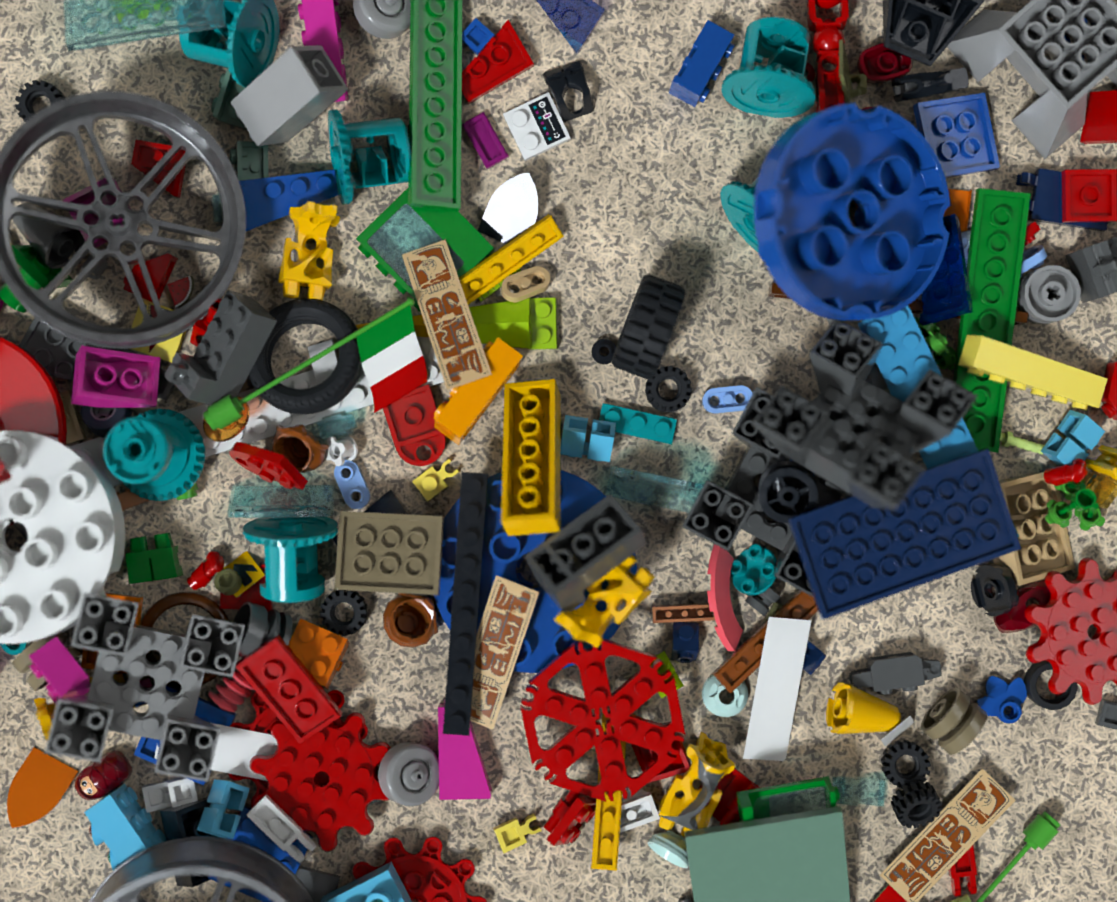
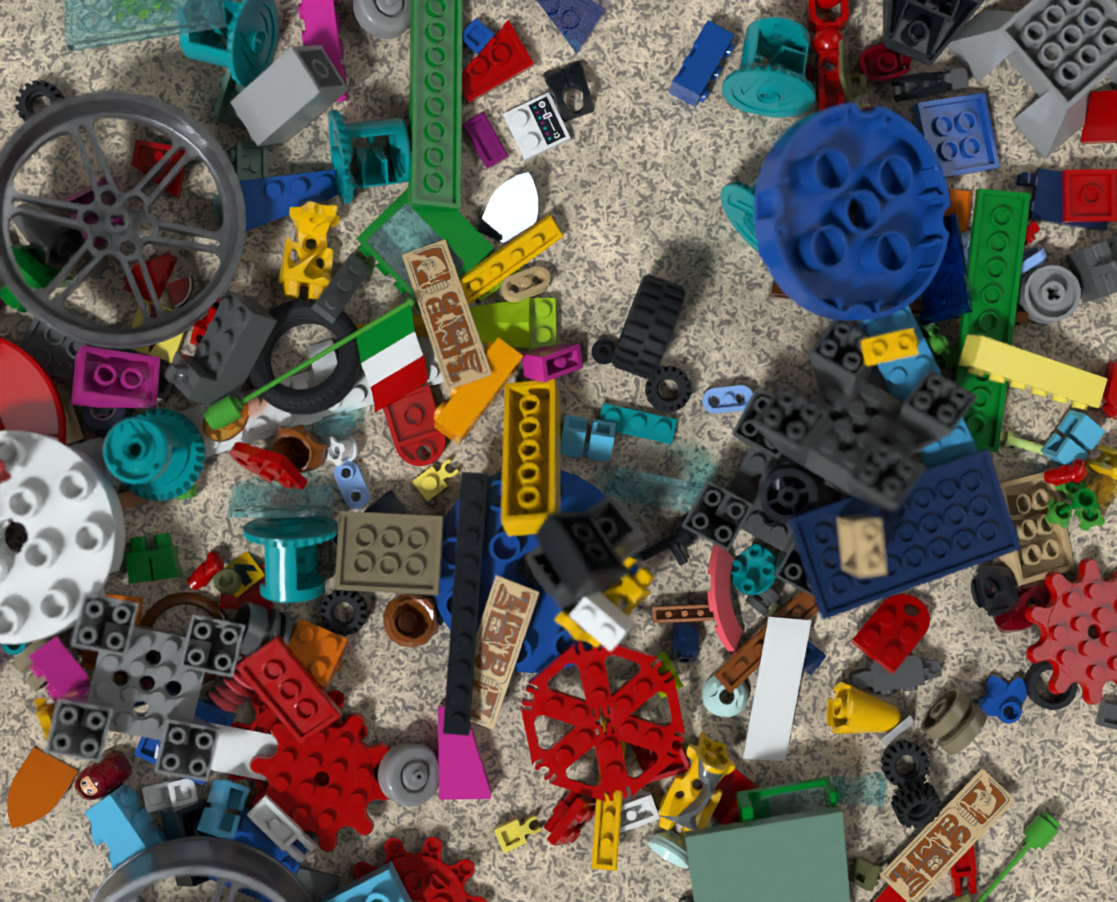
(341, 288): none -> dark grey plate
(552, 361): none -> dark pink slope
(580, 552): none -> black slope
(602, 620): none -> white brick
(682, 535): none -> black piece
(856, 540): none -> tan window
(865, 873): none -> olive tile
(889, 347): none -> yellow bracket
(892, 633): none -> red plate

